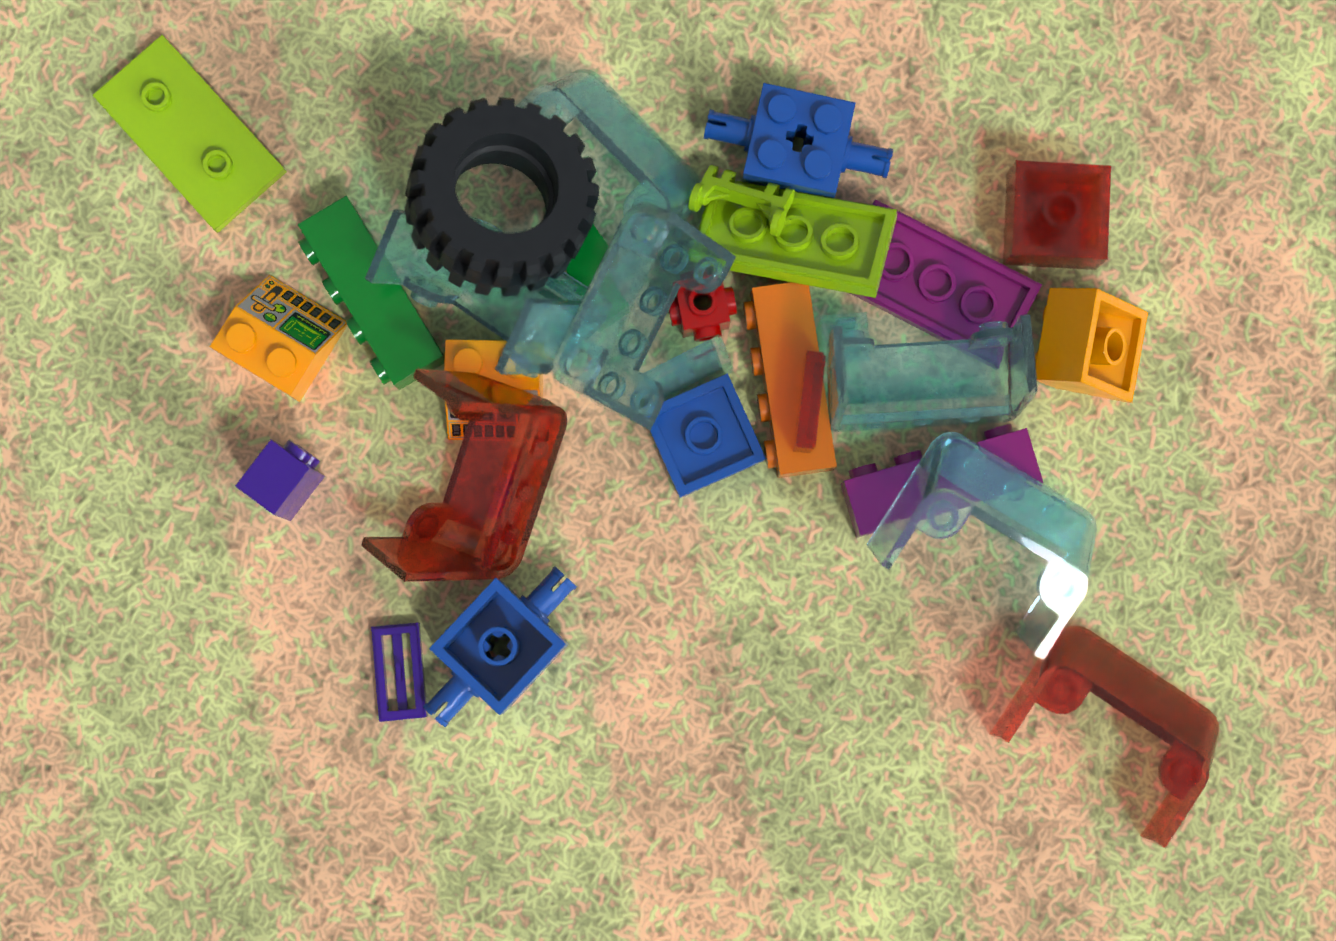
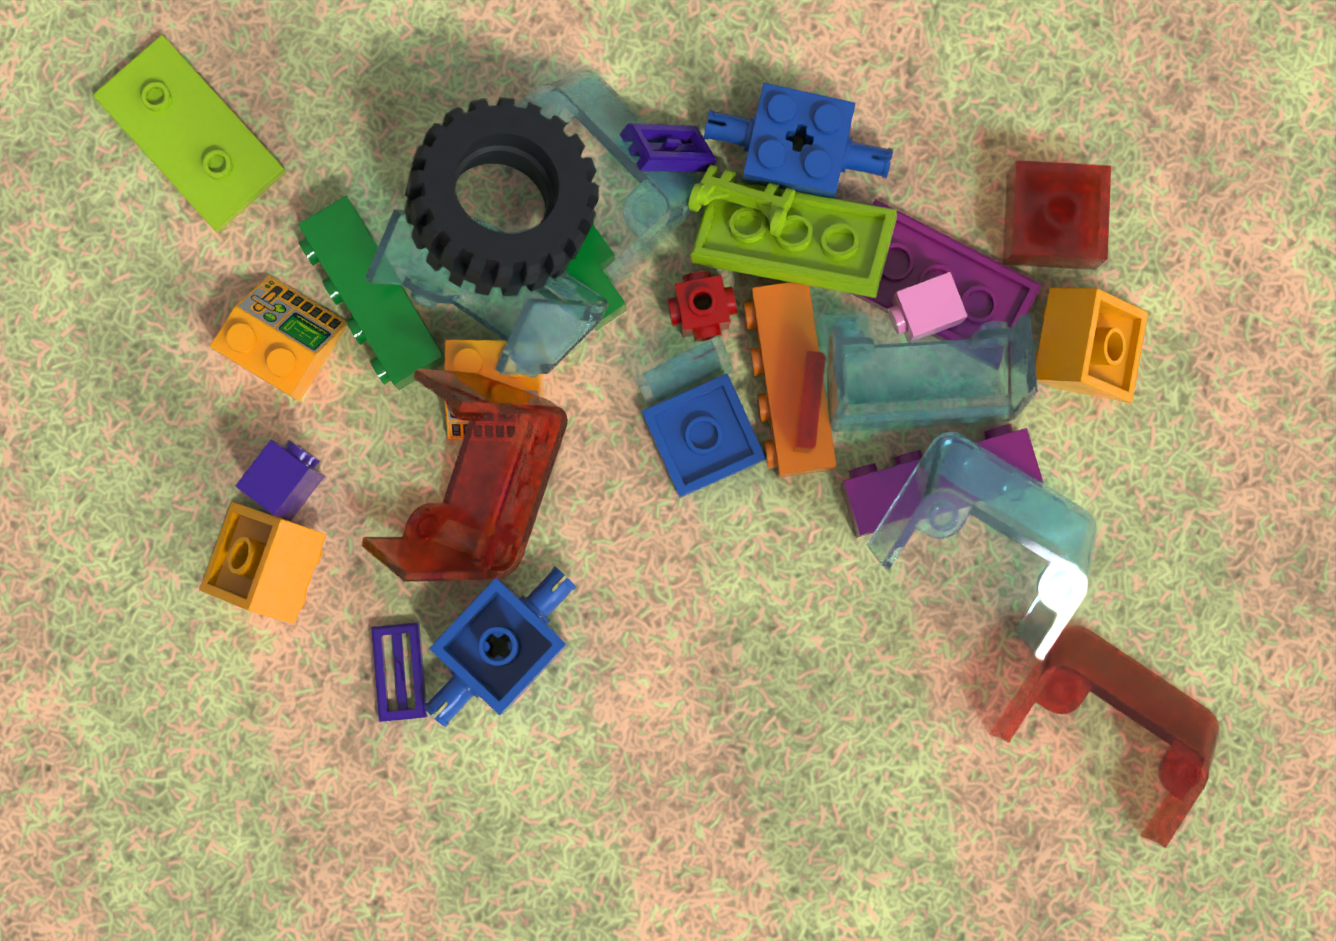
(263, 563): none -> light orange slope
(627, 304): clear light blue windscreen -> none
(672, 154): none -> dark purple tile
(927, 308): none -> bright pink brick

